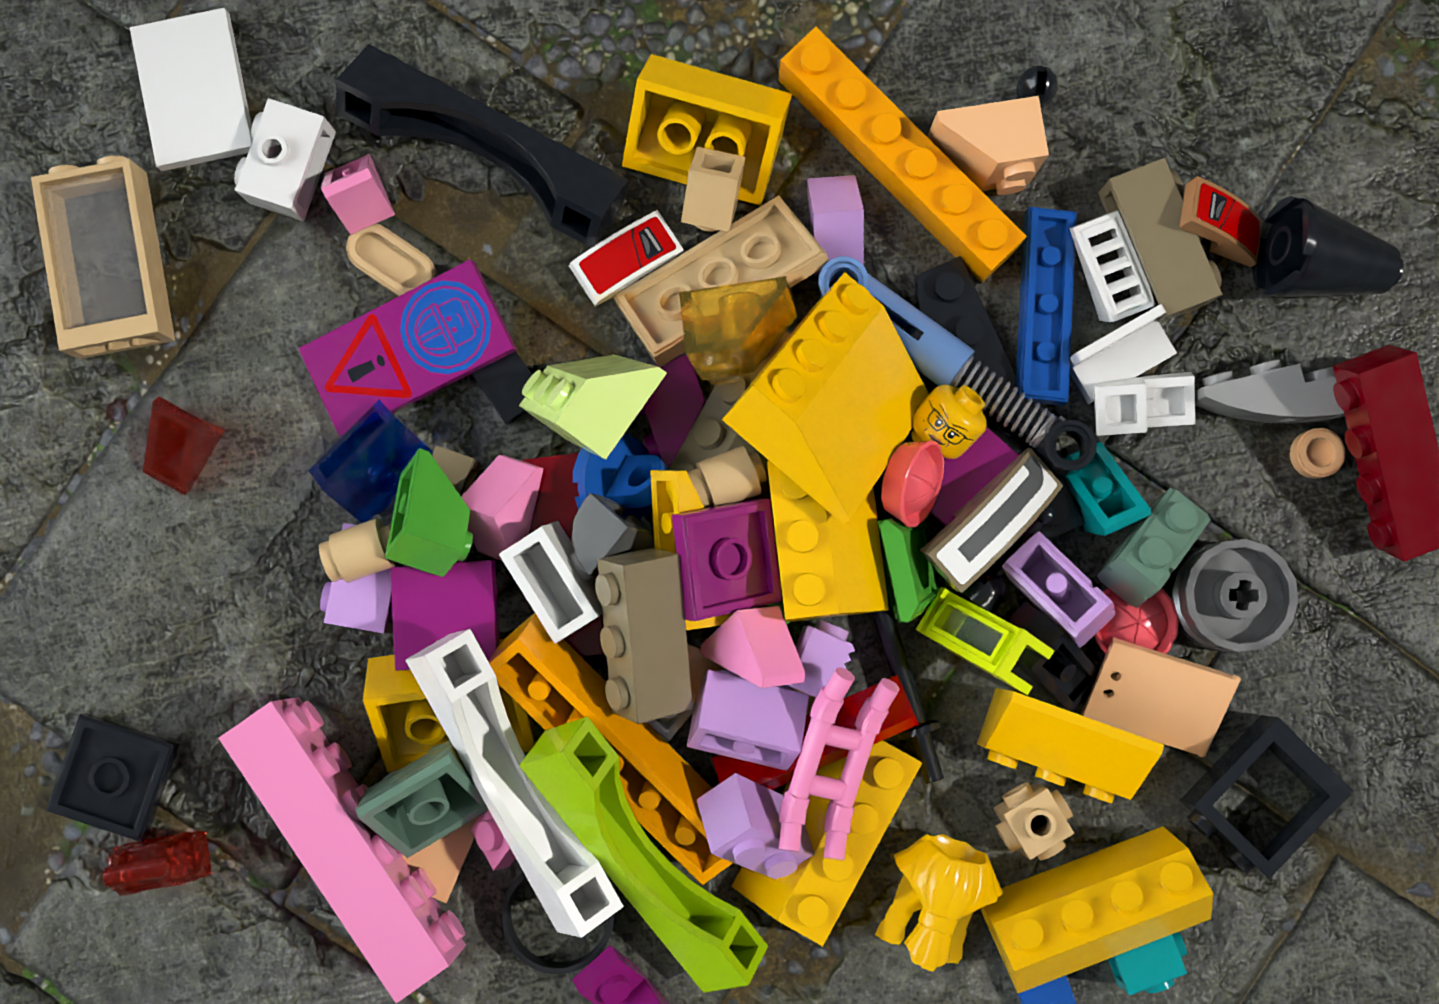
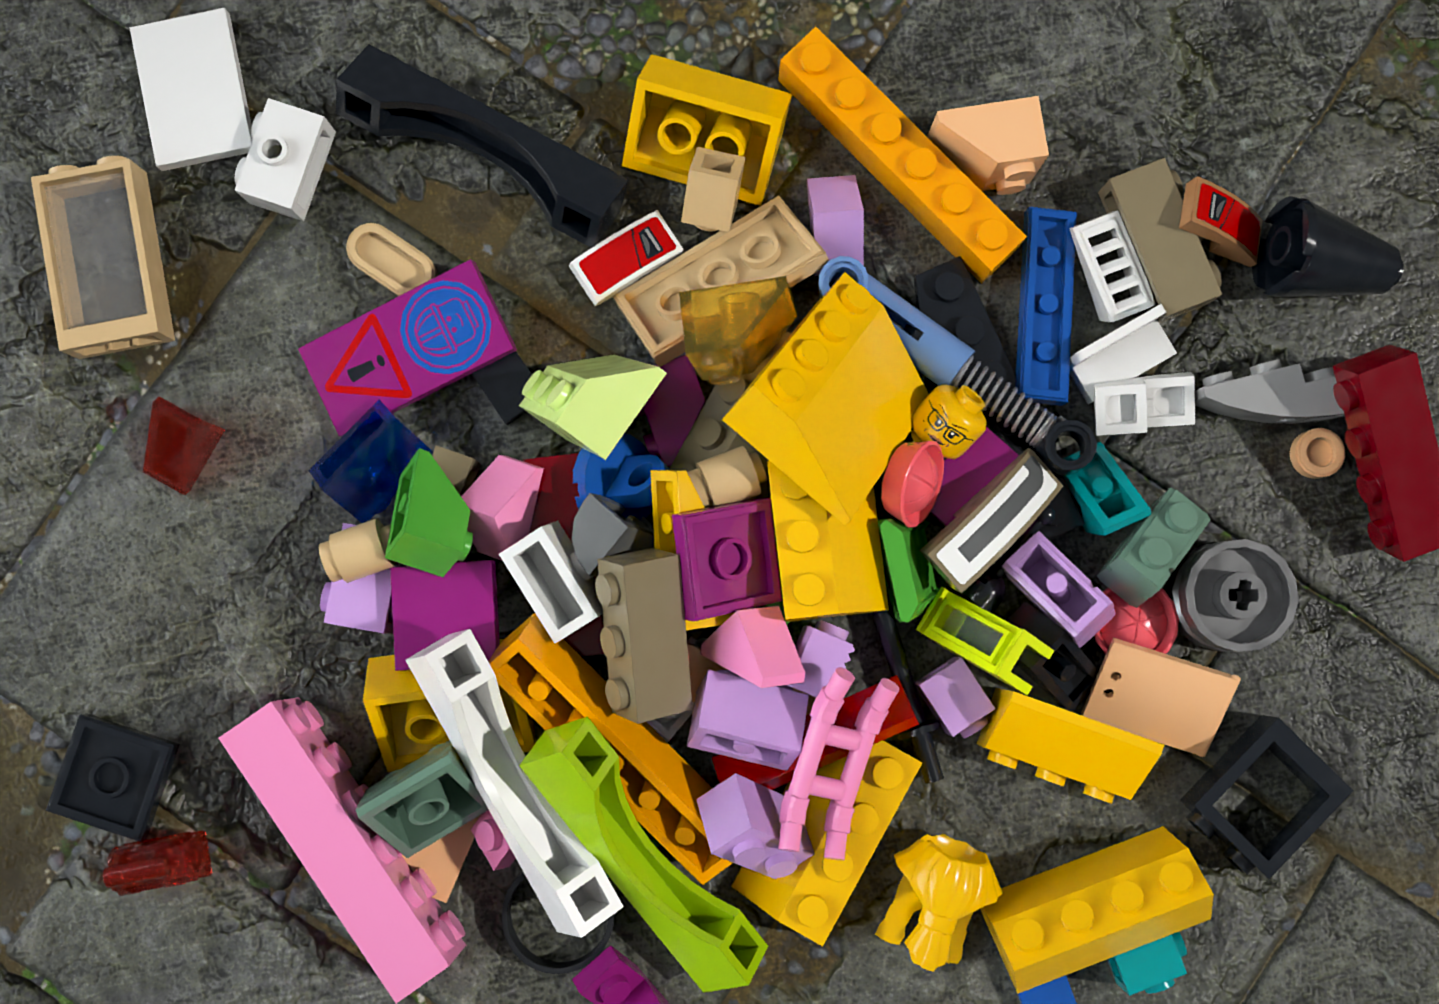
(357, 194): bright pink slope -> none
(955, 698): none -> lavender brick
(1019, 809): tan brick -> none
(1029, 82): black hinge -> none

